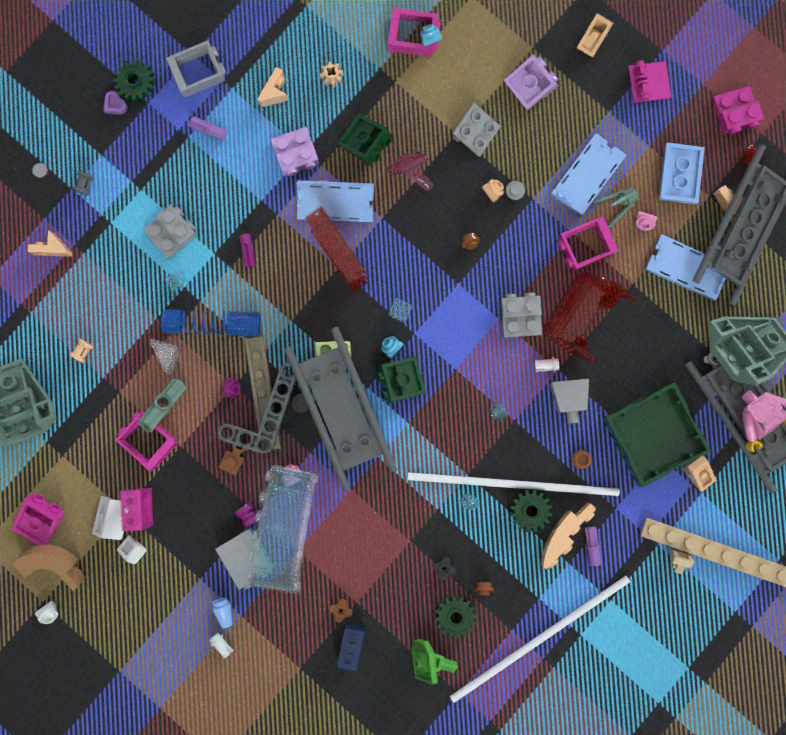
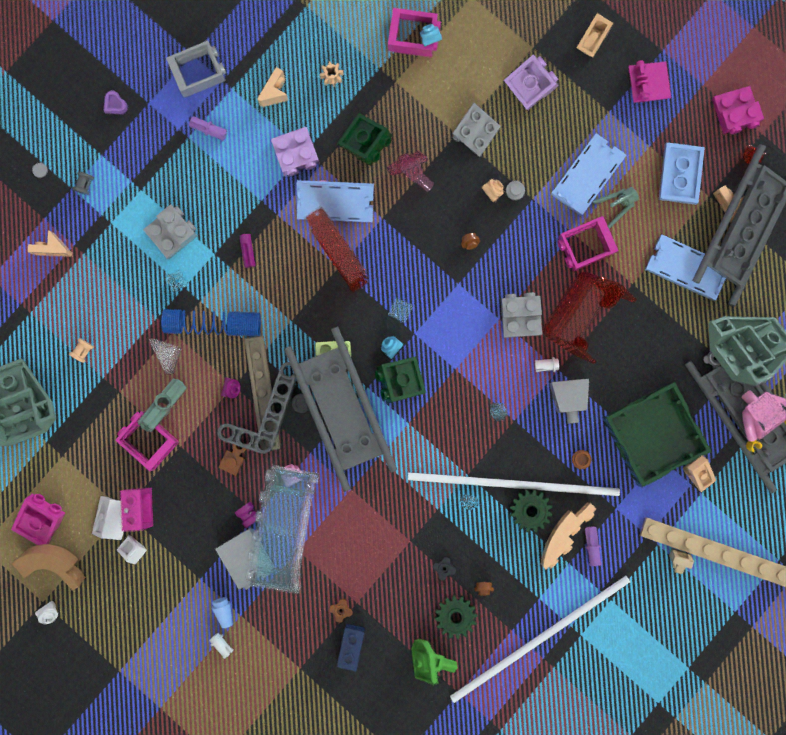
(130, 72): dark green gear -> none
(645, 221): bright pink plate -> none

